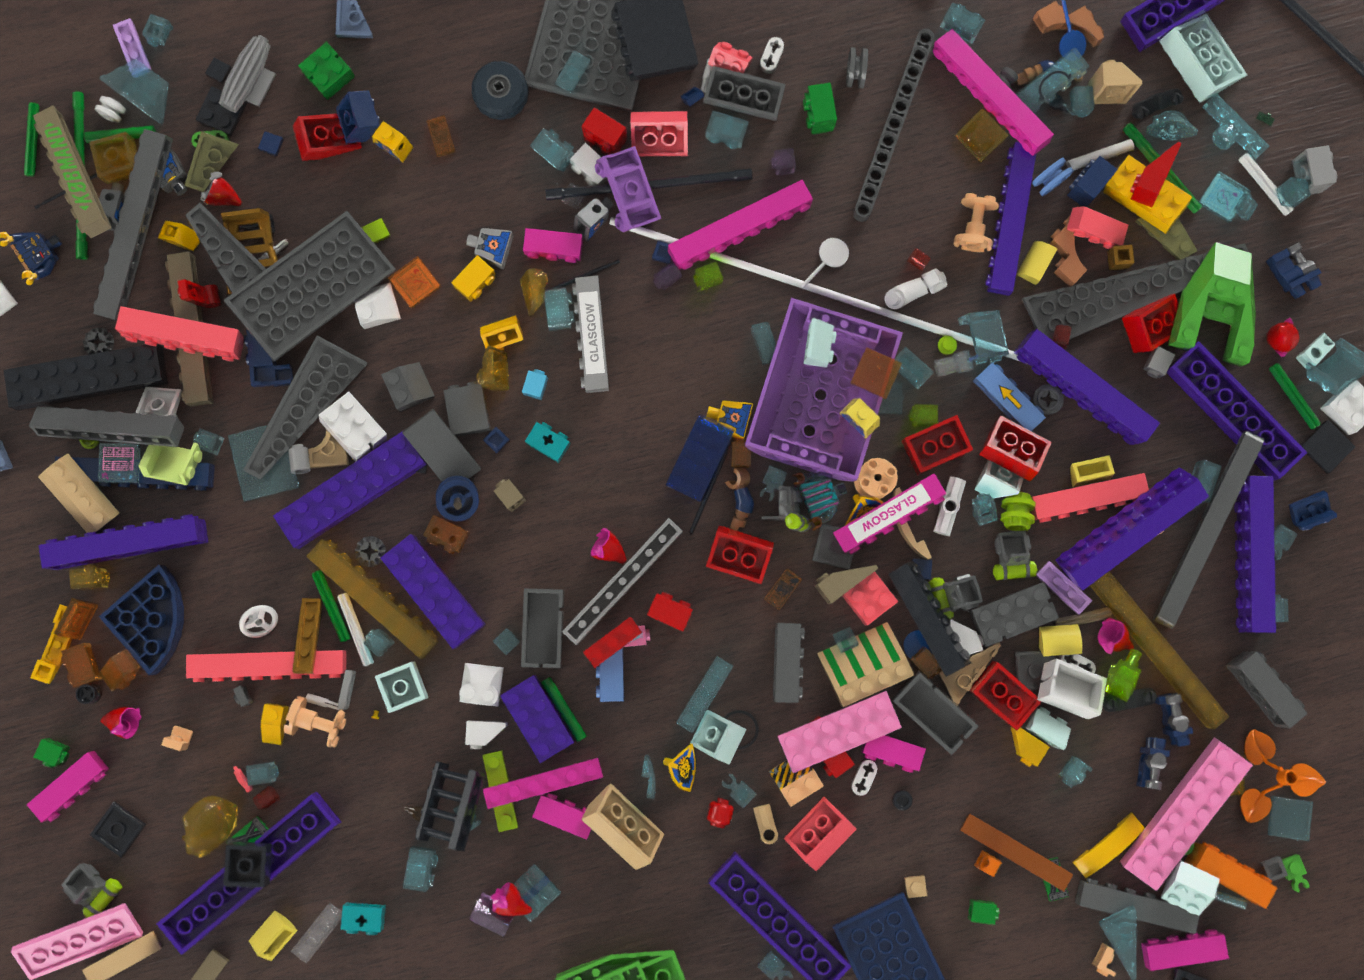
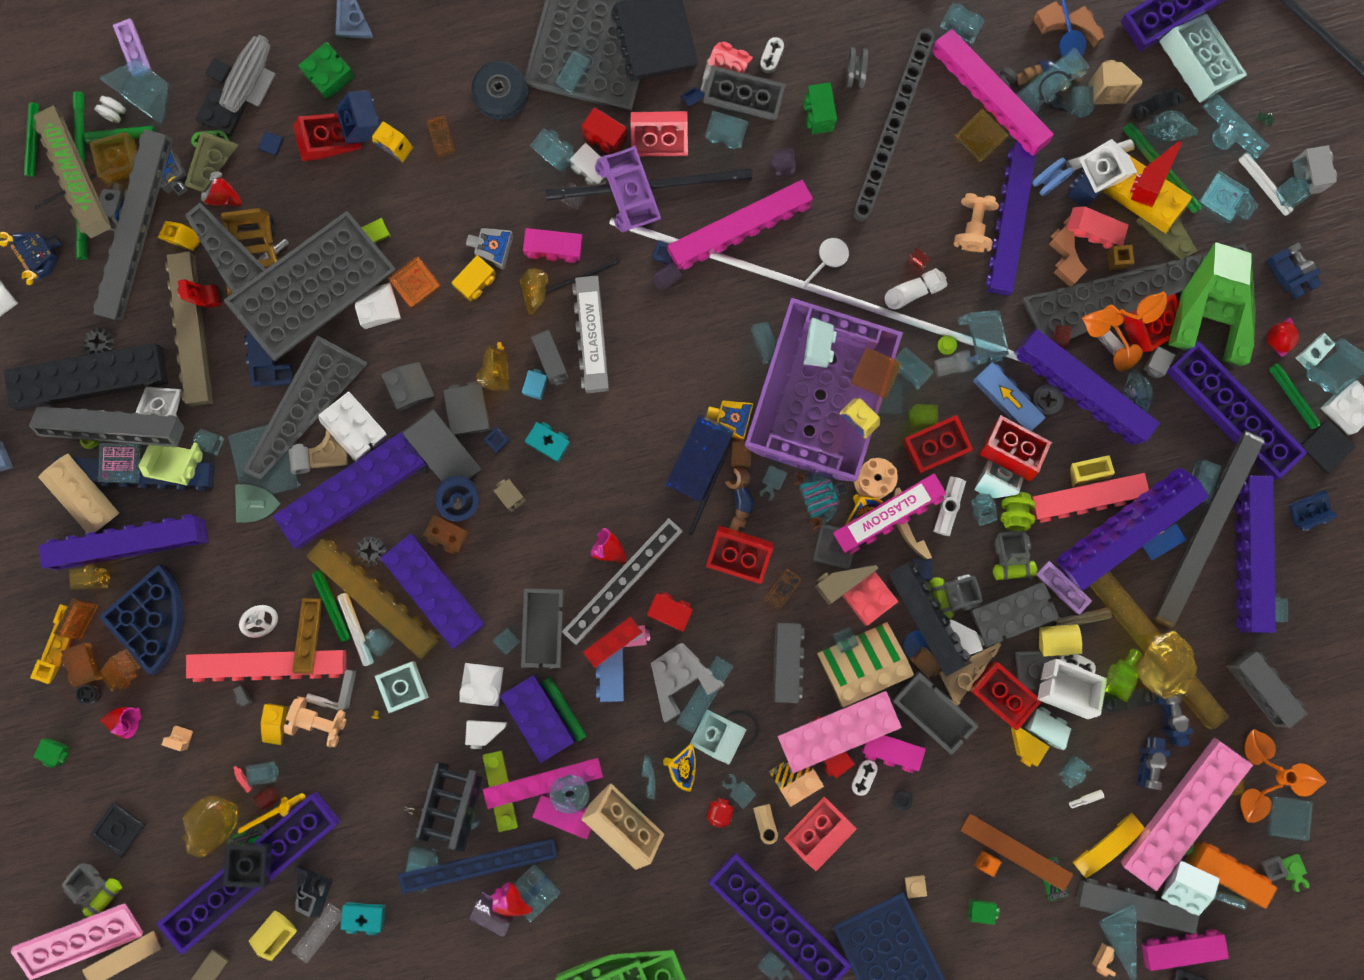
(68, 786): dark pink brick -> none
(157, 25): clear light blue brick -> none
(180, 333): coral brick -> none
(253, 503): none -> sand green shield
(284, 806): none -> yellow sword
(311, 892): none -> black slope
(477, 865): none -> dark blue tile
(502, 333): yellow brick -> none
(550, 358): none -> dark grey brick
(558, 310): clear light blue brick -> none
(569, 804): none -> clear light blue tile
(592, 217): dark grey torso -> none
(675, 671): none -> light grey wing
(708, 276): clear neon green brick -> none
(790, 510): dark grey piece -> none
(1036, 262): light yellow brick -> none
(1086, 799): none -> white piece
(1100, 322): none -> orange plant
(1107, 166): none -> white slope
(1111, 342): none -> white beam
(1114, 636): dark pink hat -> none
(1139, 390): none -> clear light blue hat
(1164, 542): none -> blue slope
(1167, 665): none -> clear yellow piece
(1283, 540): clear light blue plate -> none

